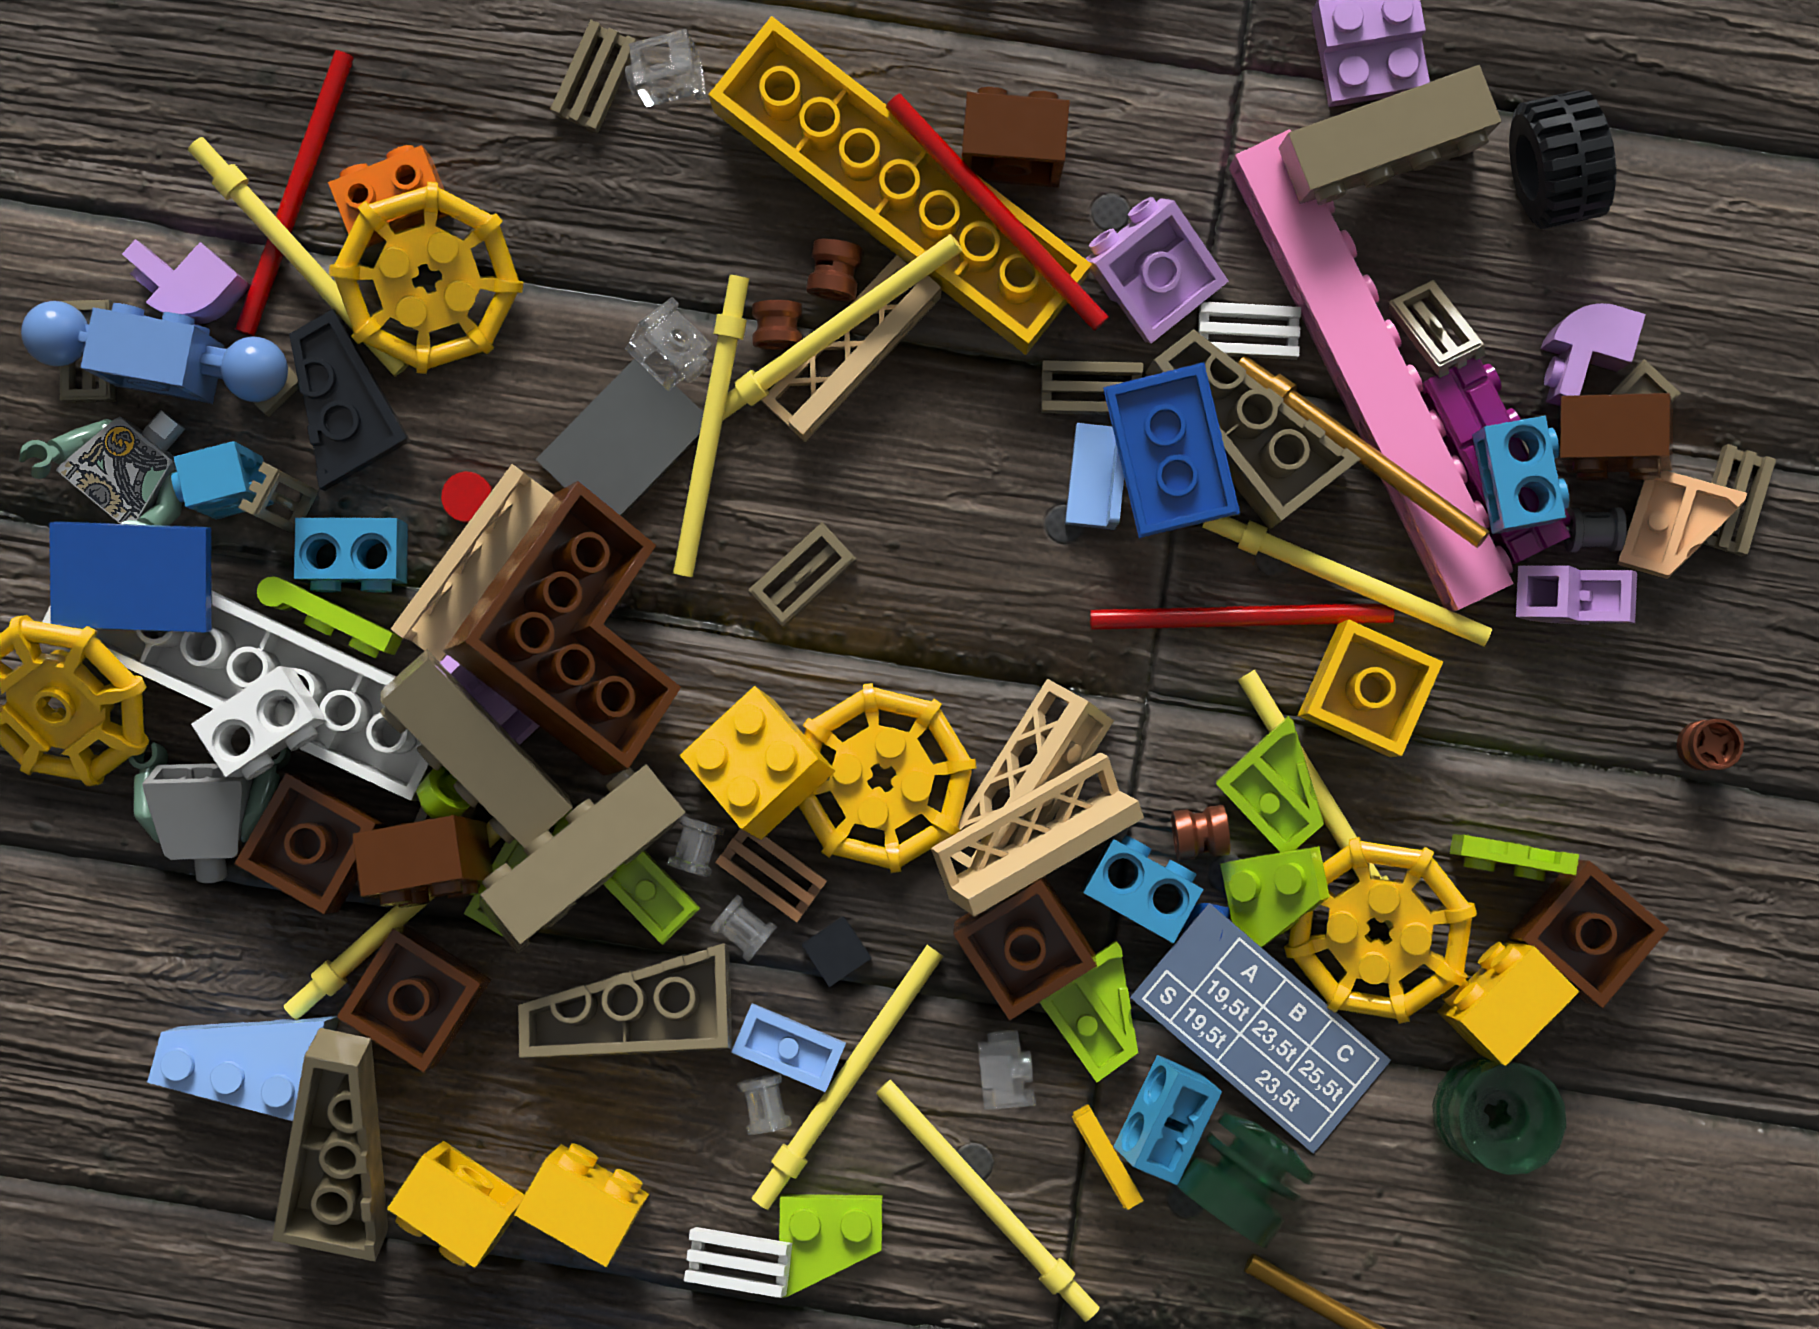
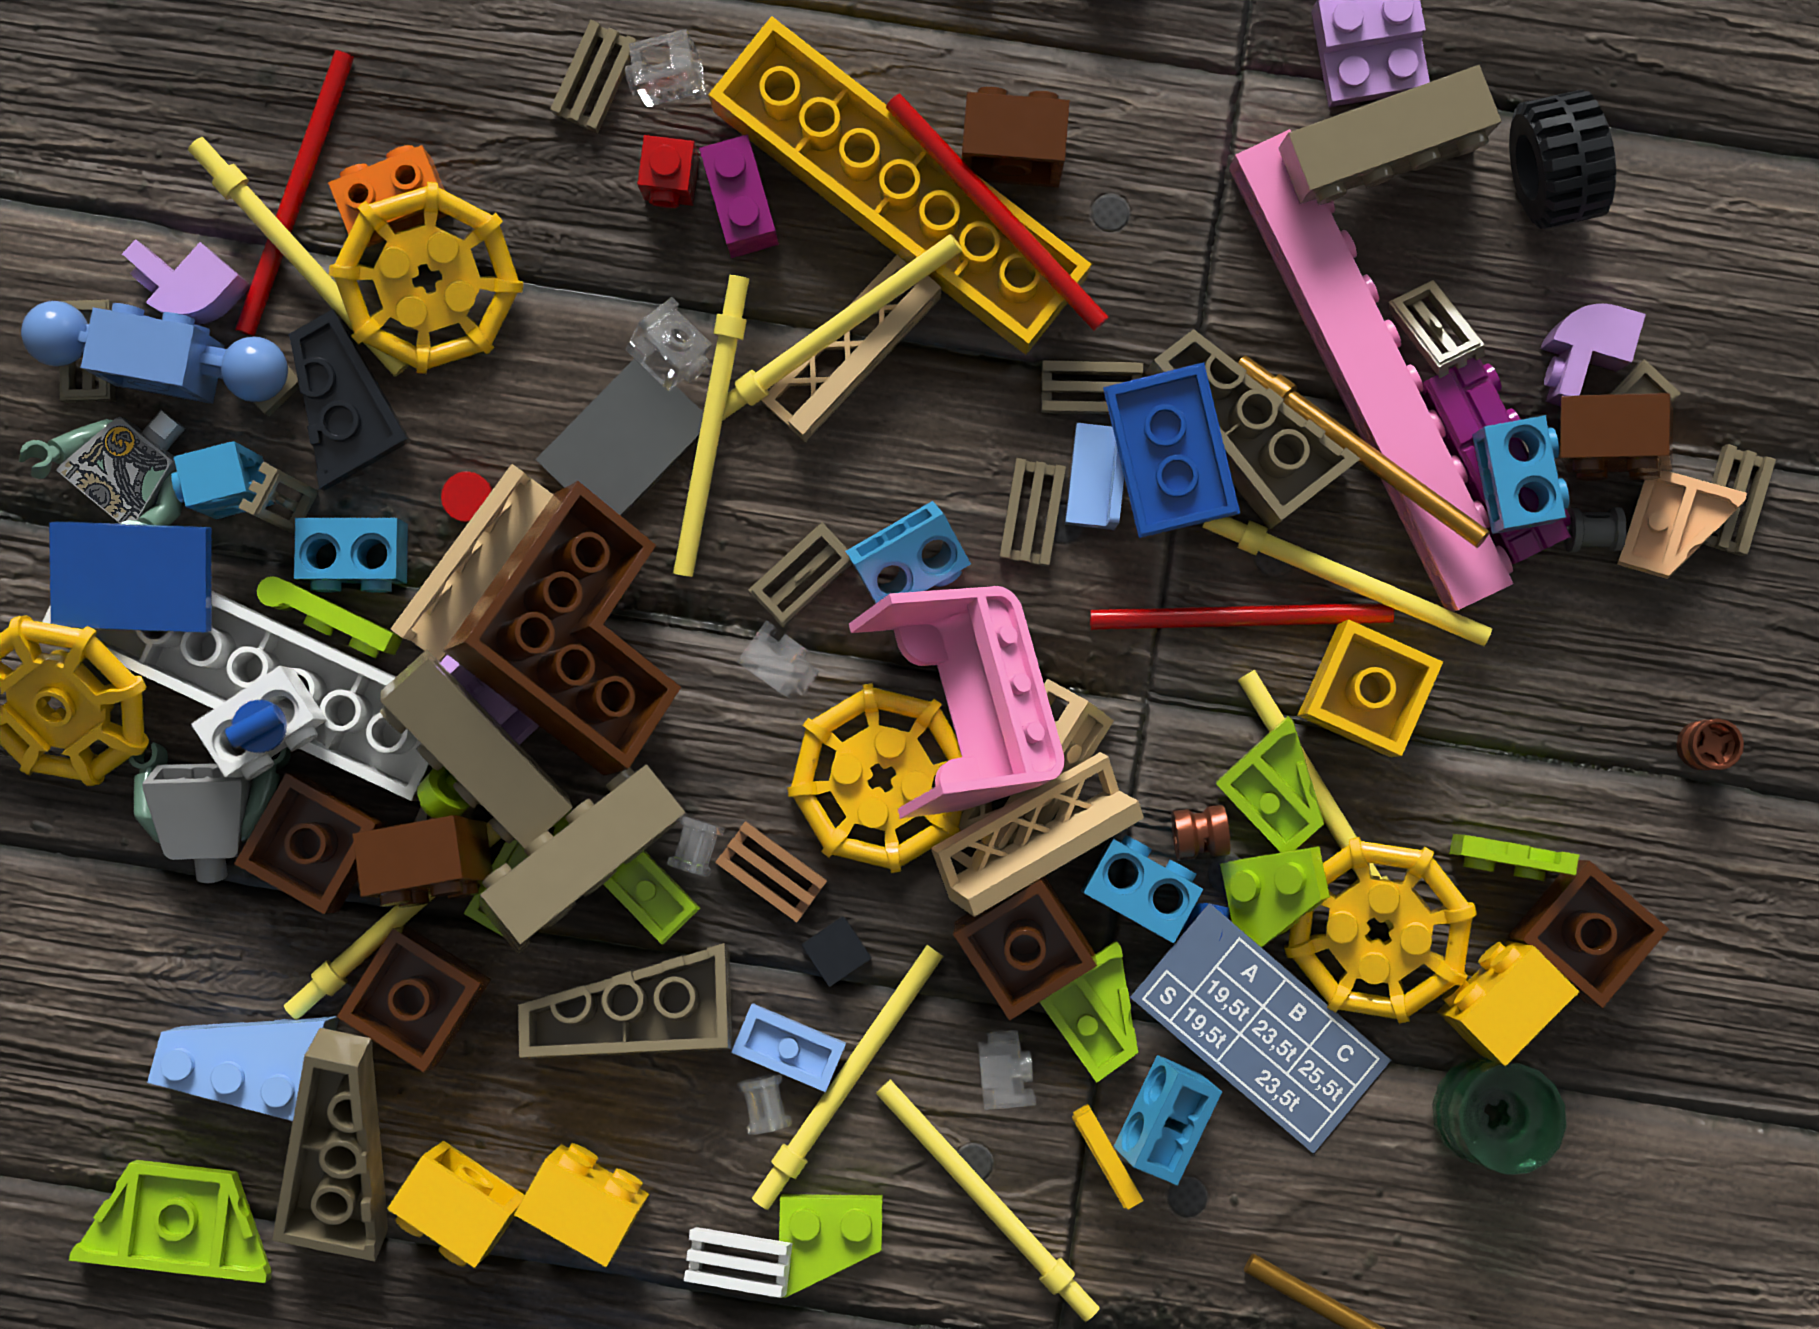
(177, 1223): none -> lime wing
(257, 726): none -> blue plate
(668, 171): none -> red brick
(739, 196): none -> magenta brick
(742, 928): clear bush -> none
(757, 763): yellow brick -> none
(776, 324): copper wheel -> none
(779, 662): none -> clear brick
(834, 269): copper wheel -> none
(902, 546): none -> dark azure brick
(989, 687): none -> bright pink windscreen
(1039, 470): none -> dark tan tile
(1155, 267): lavender plate -> none
(1245, 1179): clear green wheel -> none
(1253, 311): white tile -> none
(1576, 595): lavender brick -> none

